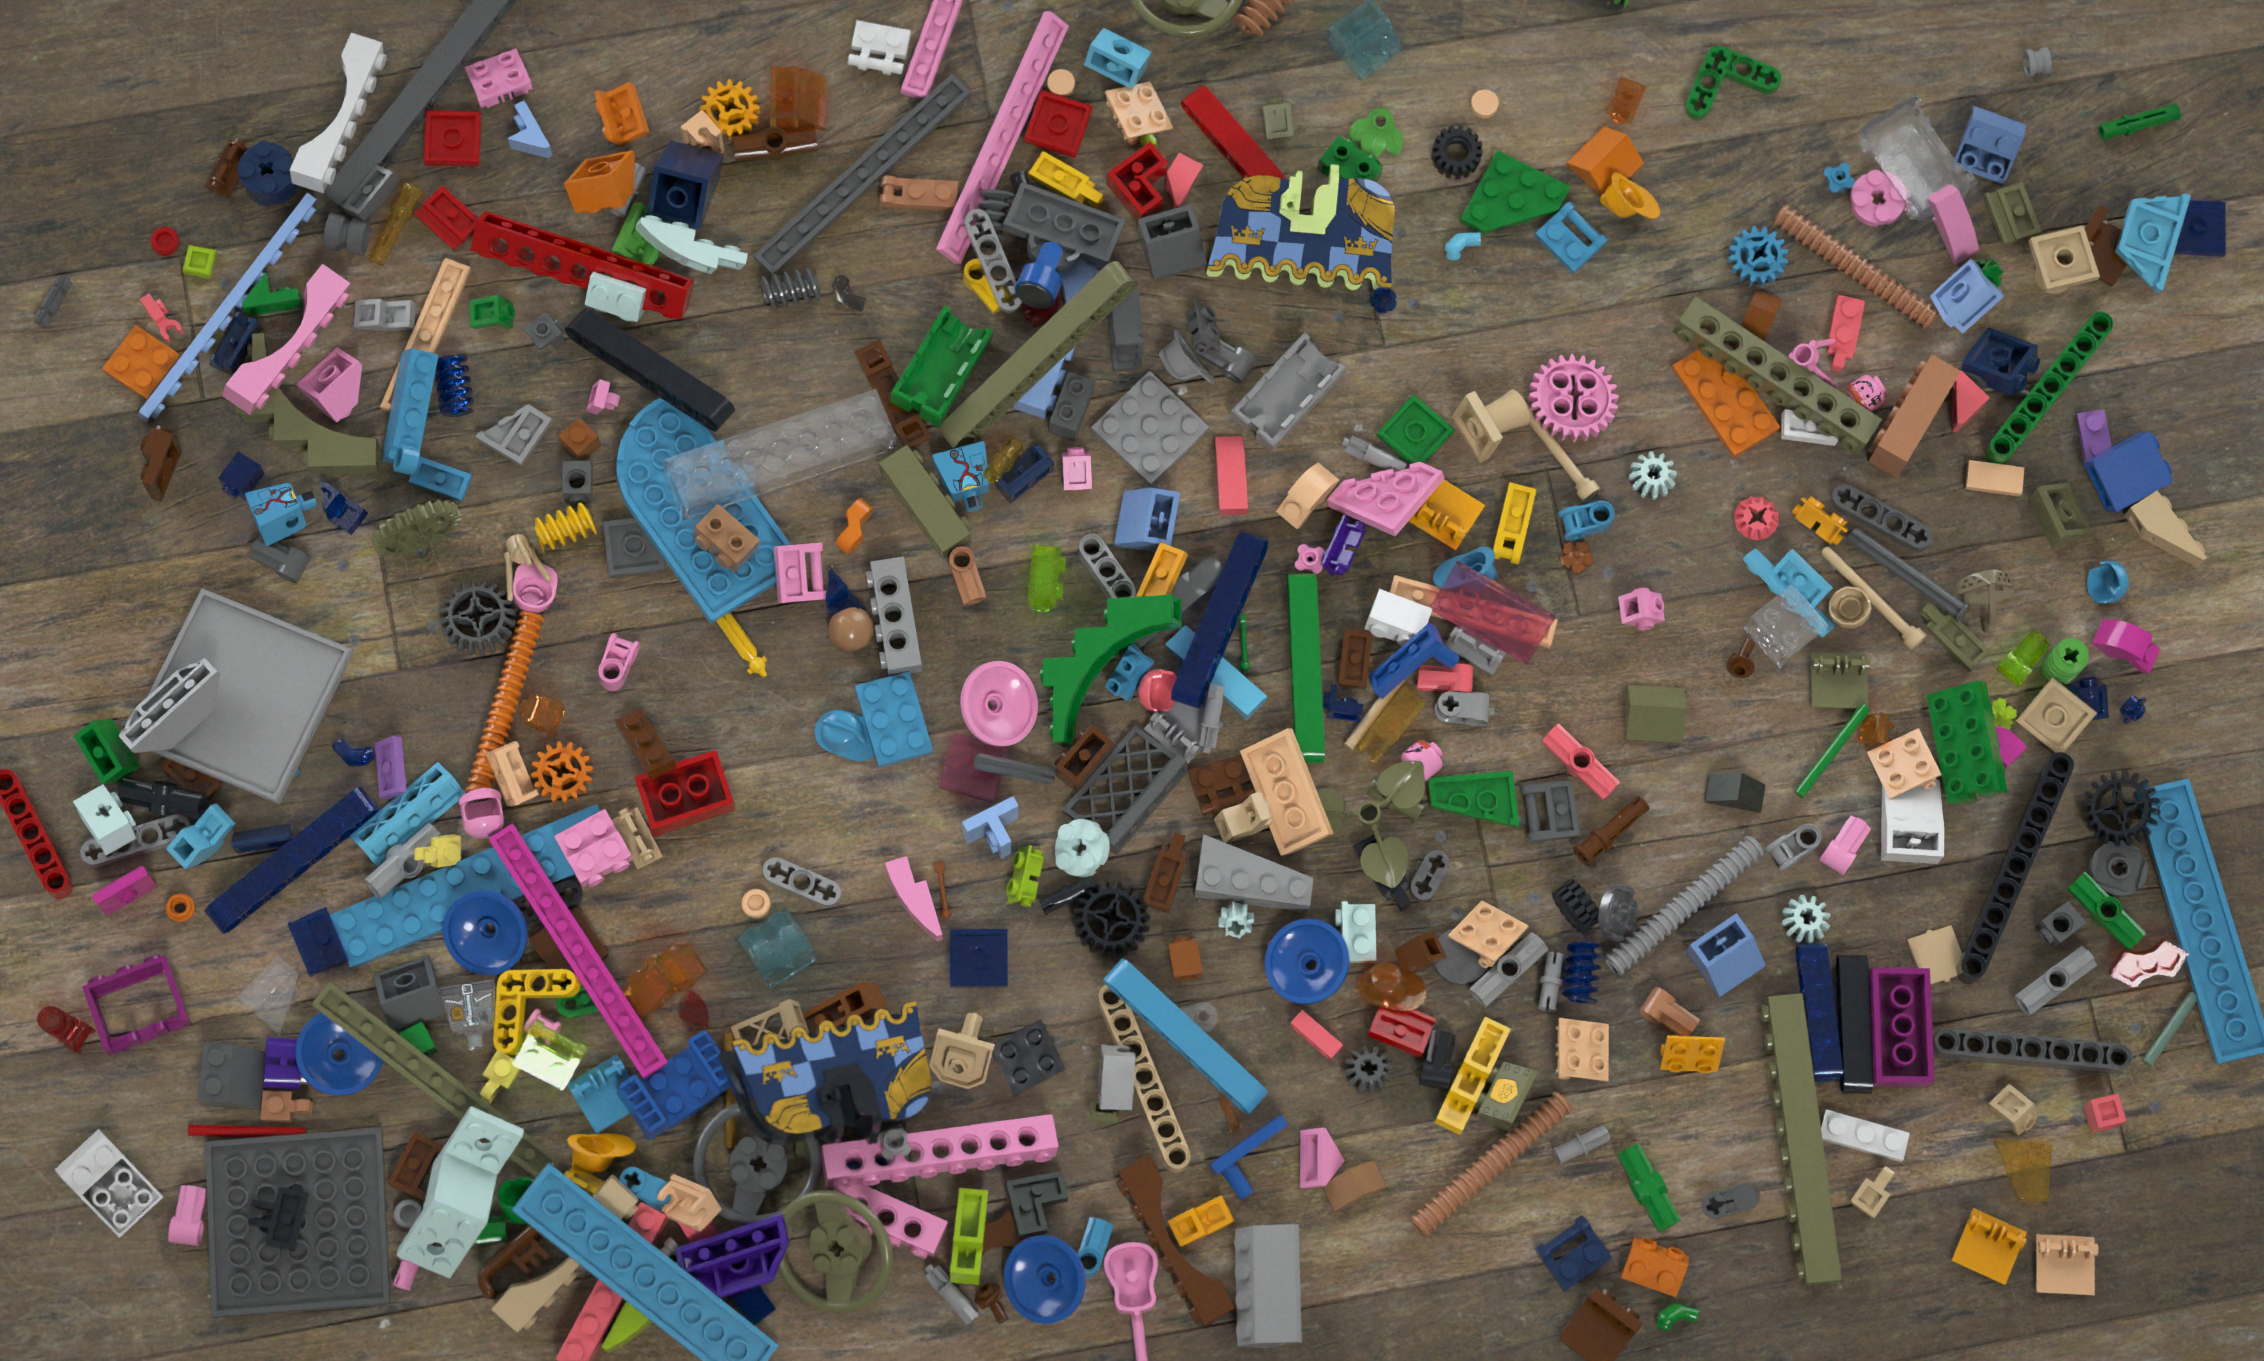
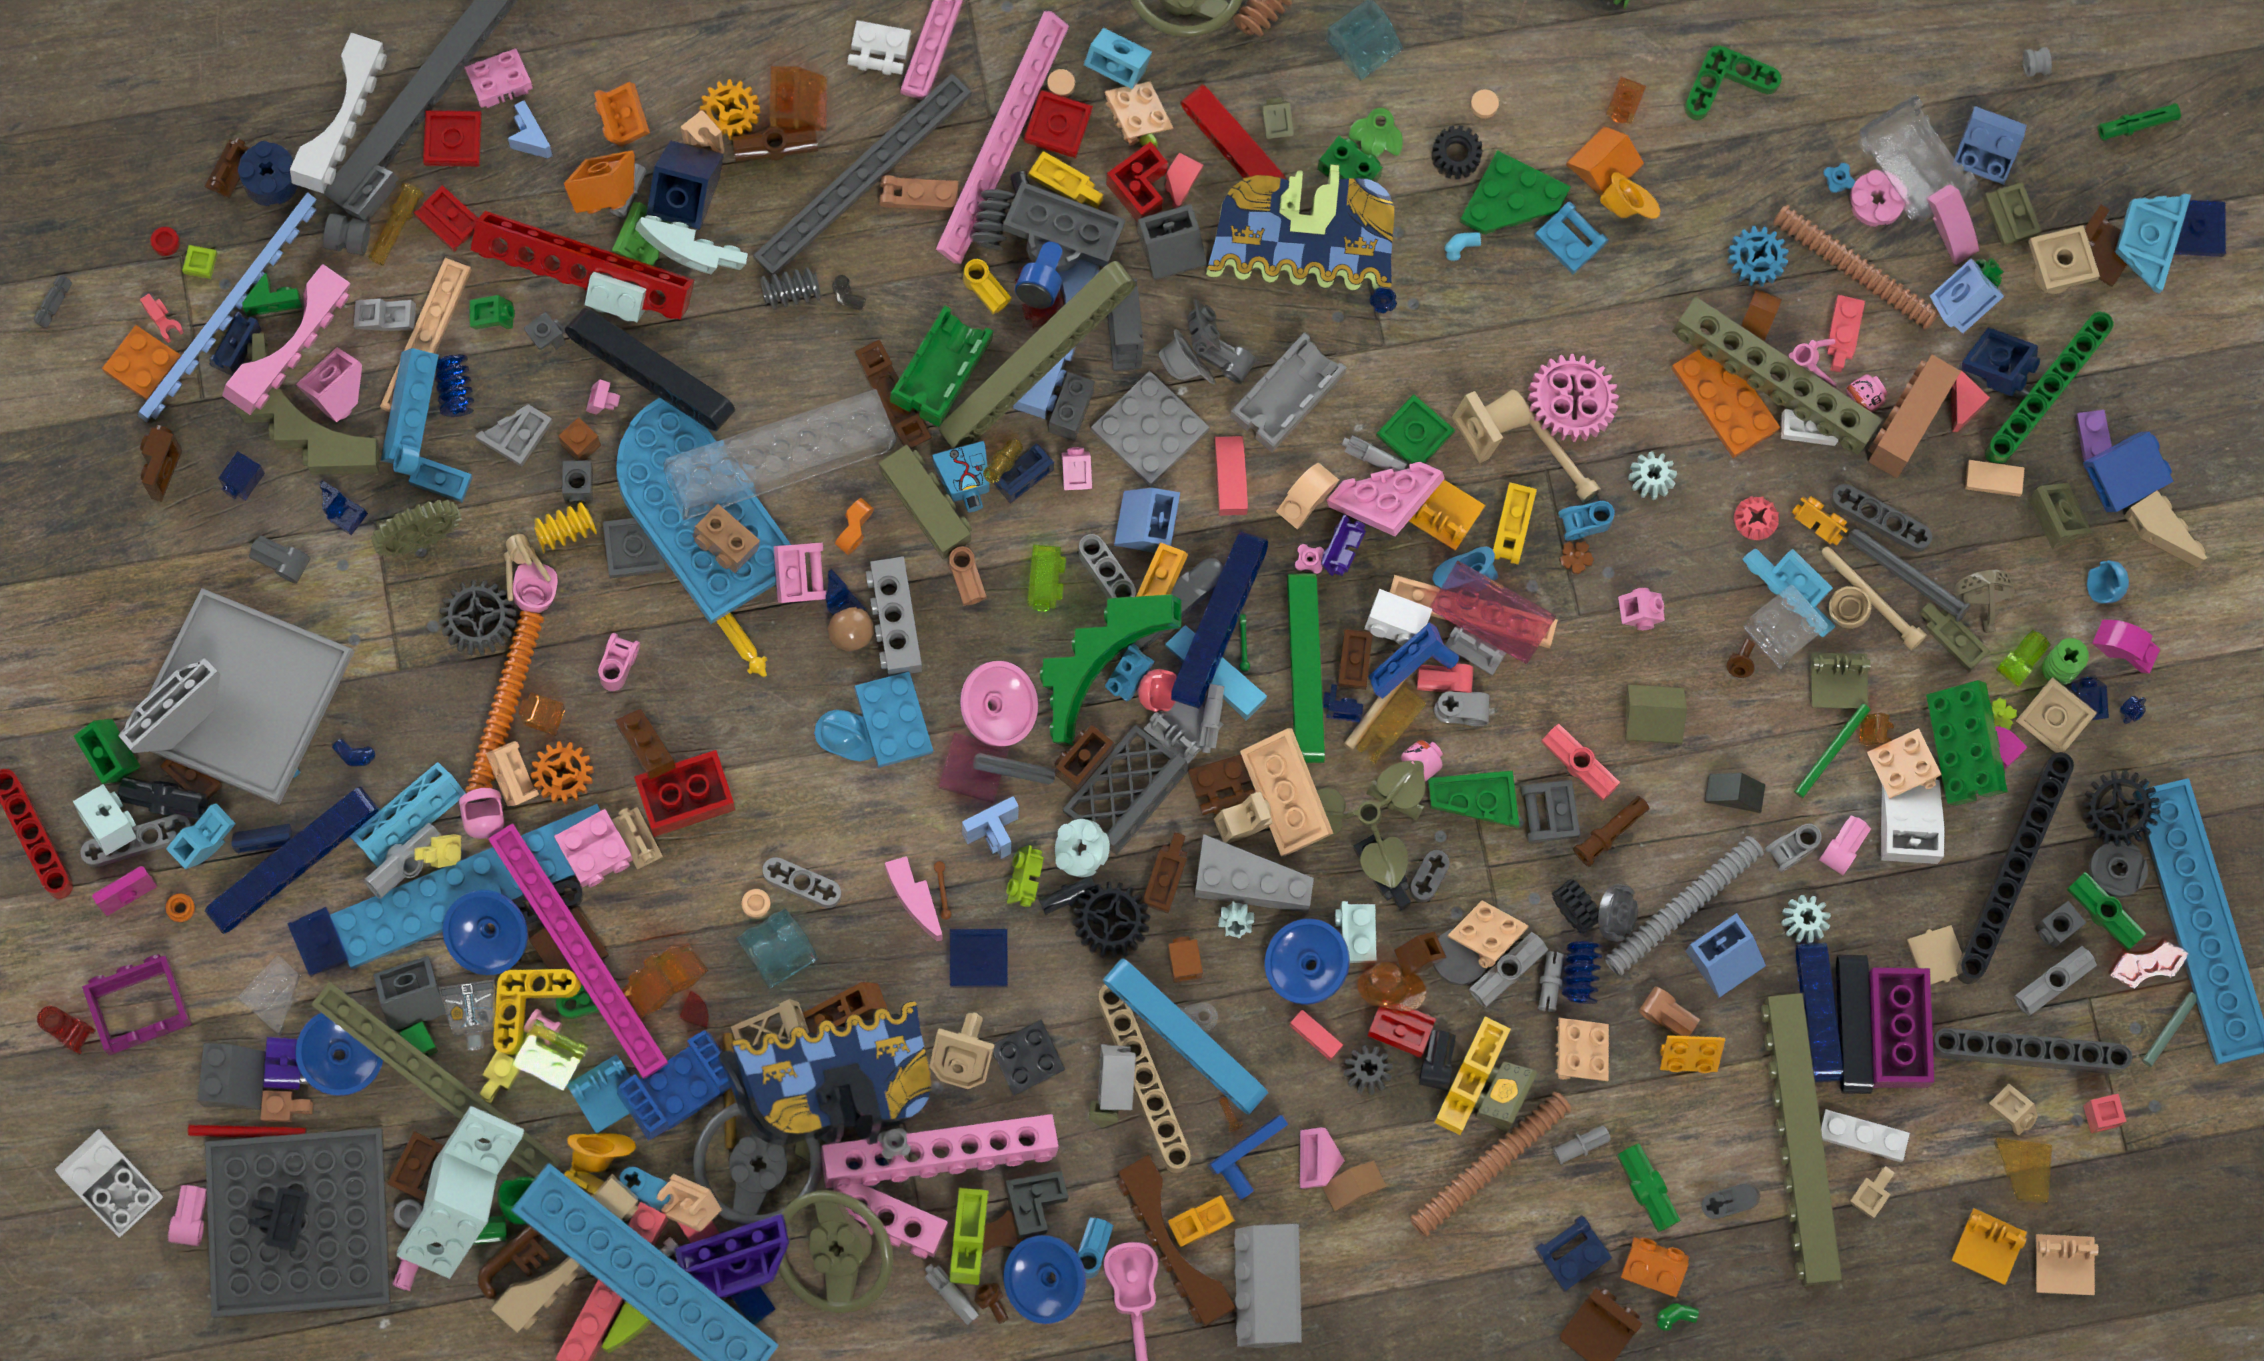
(279, 511): dark azure torso -> none
(390, 767): medium lavender plate -> none
(993, 260): light grey beam -> none

